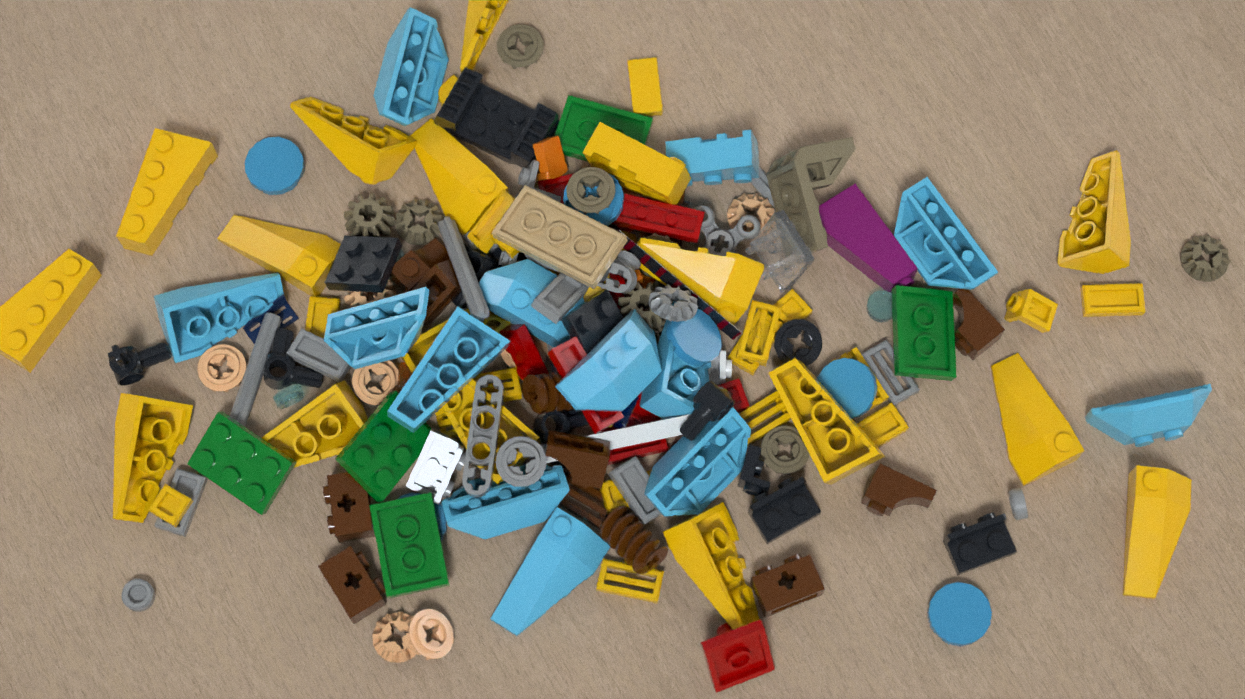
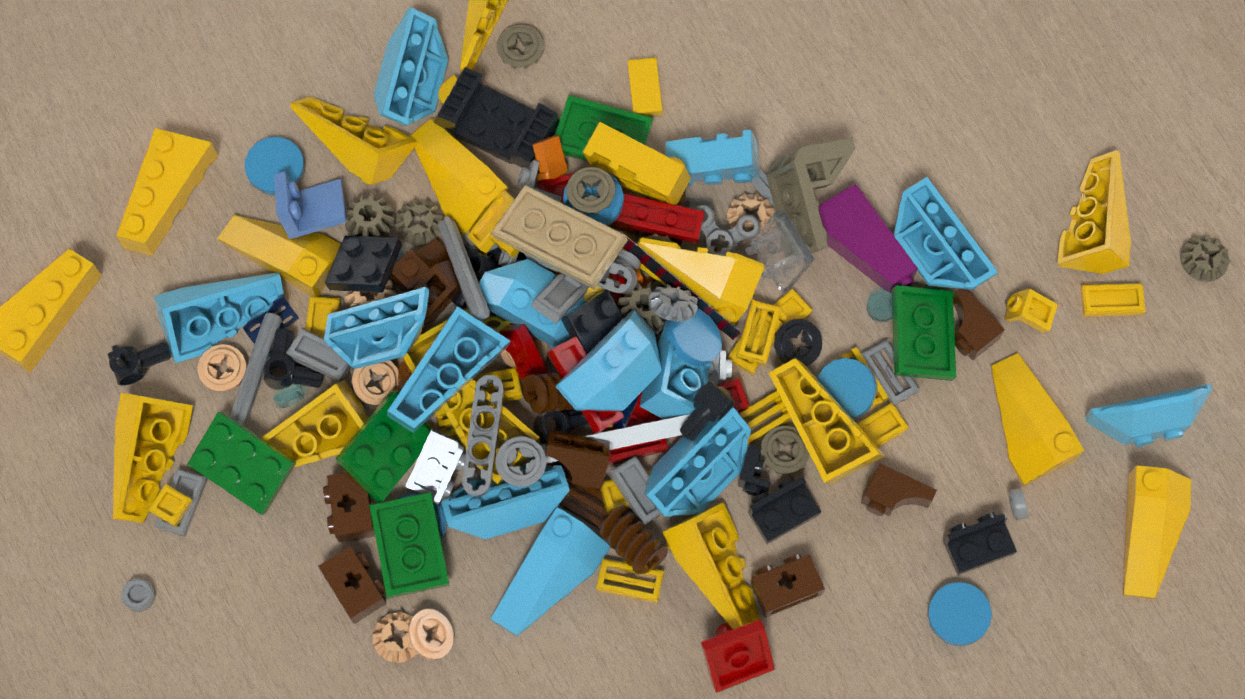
(309, 208): none -> medium blue bracket

